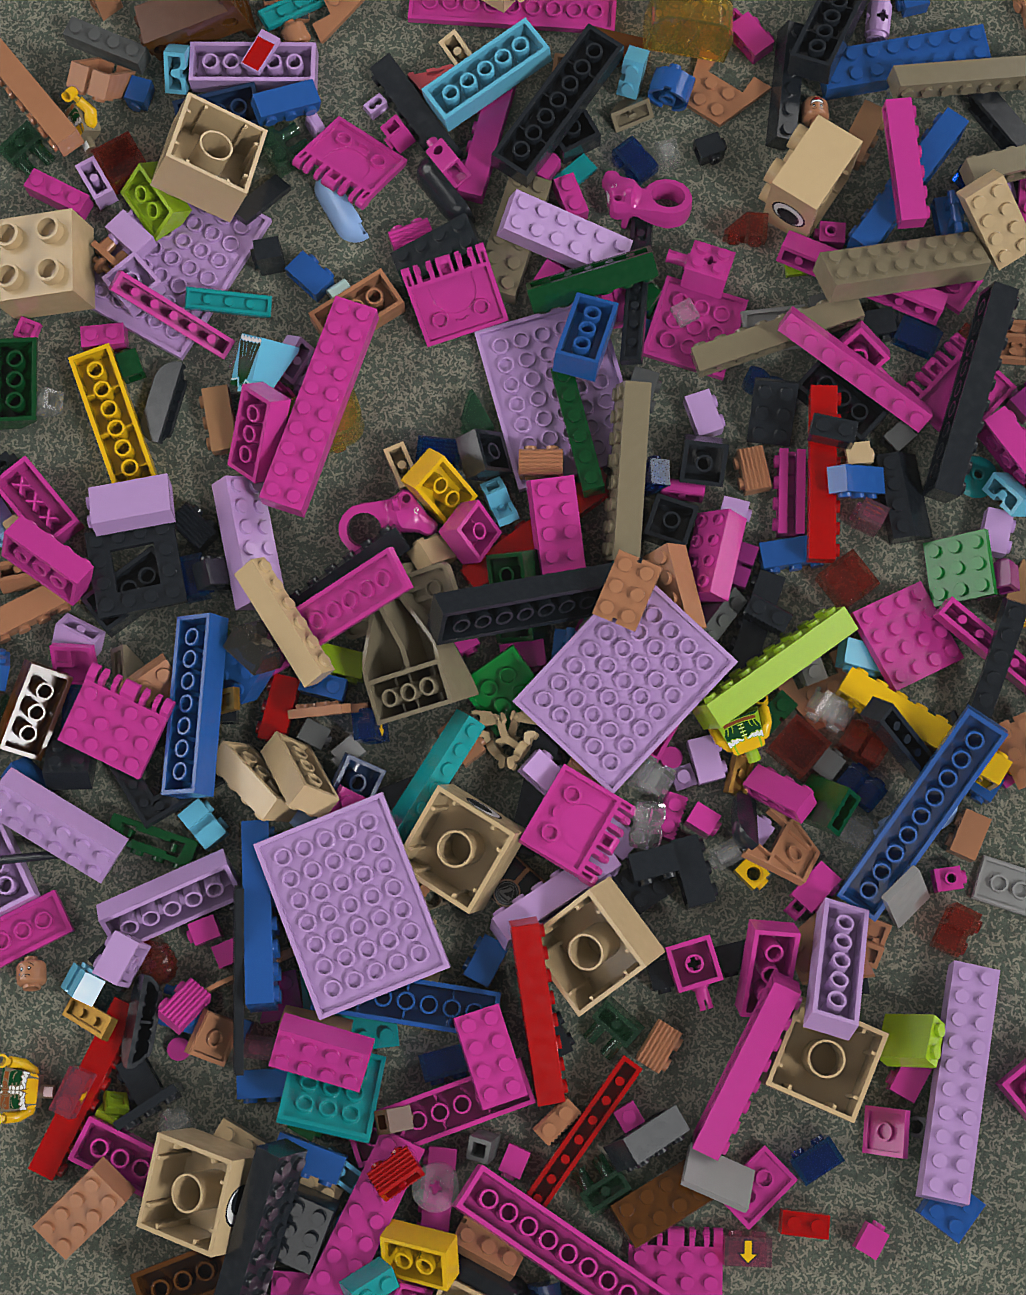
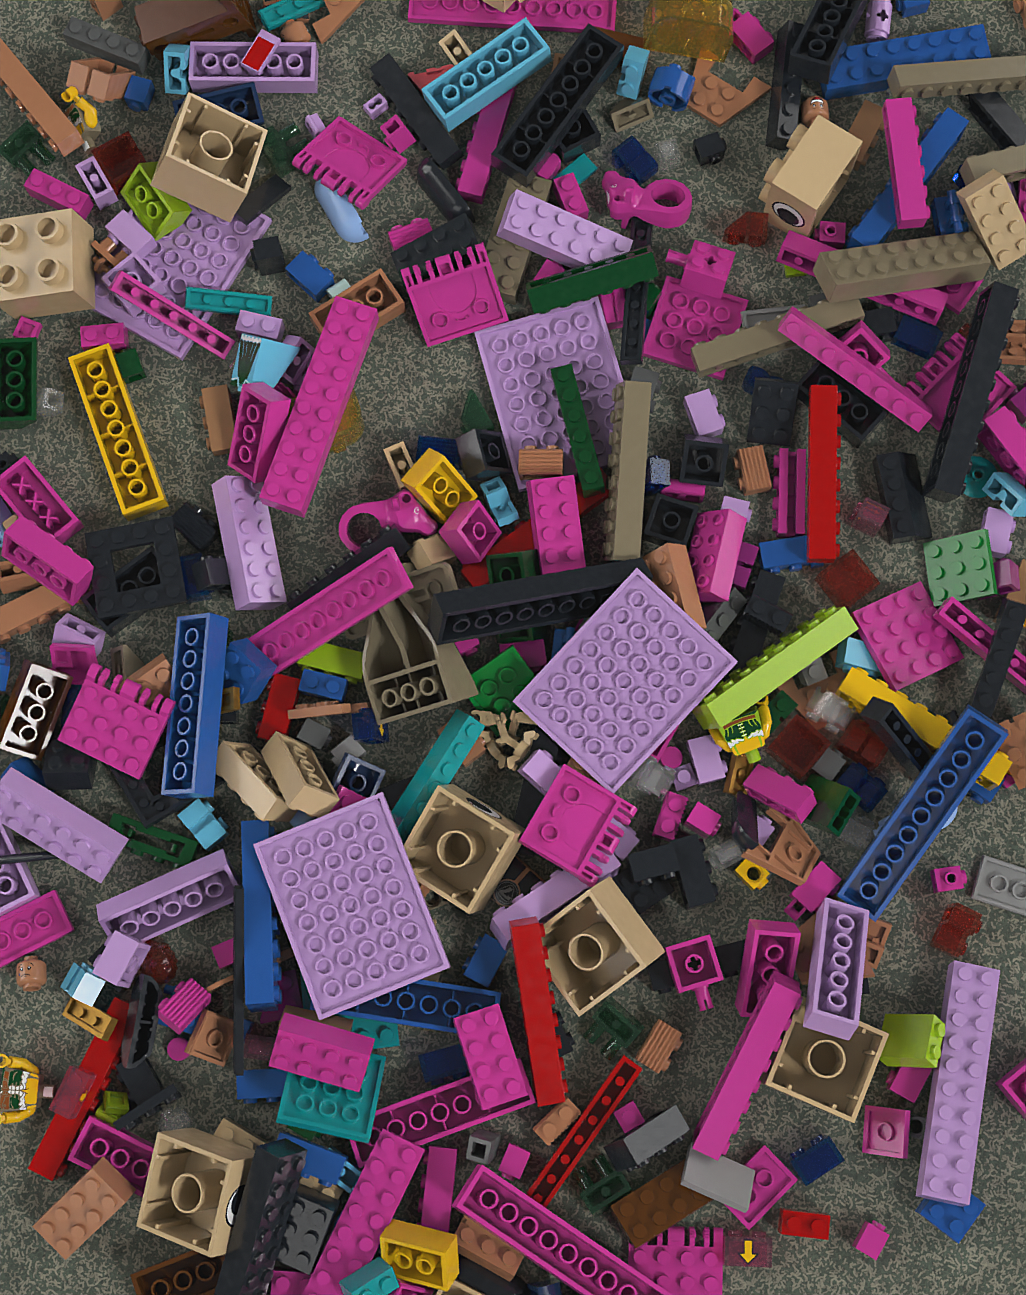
(130, 504): lavender brick -> none
(164, 402): black brick -> none
(204, 930): dark pink brick -> none
(254, 647): clear smoke brick -> none
(260, 326): none -> lavender brick
(284, 621): tan brick -> none
(285, 103): blue brick -> none
(394, 1120): brick -> none
(395, 1173): red brick -> none
(443, 1199): clear brick -> none
(447, 161): dark pink torso -> none
(585, 337): blue brick -> none
(627, 590): nougat piece -> none
(647, 821): clear brick -> none
(685, 312): clear plate -> none
(832, 431): black brick -> none
(856, 481): blue brick -> none
(859, 454): tan brick -> none
(898, 437): dark grey brick -> none
(905, 896): light grey tile -> none
(967, 835): nougat brick -> none

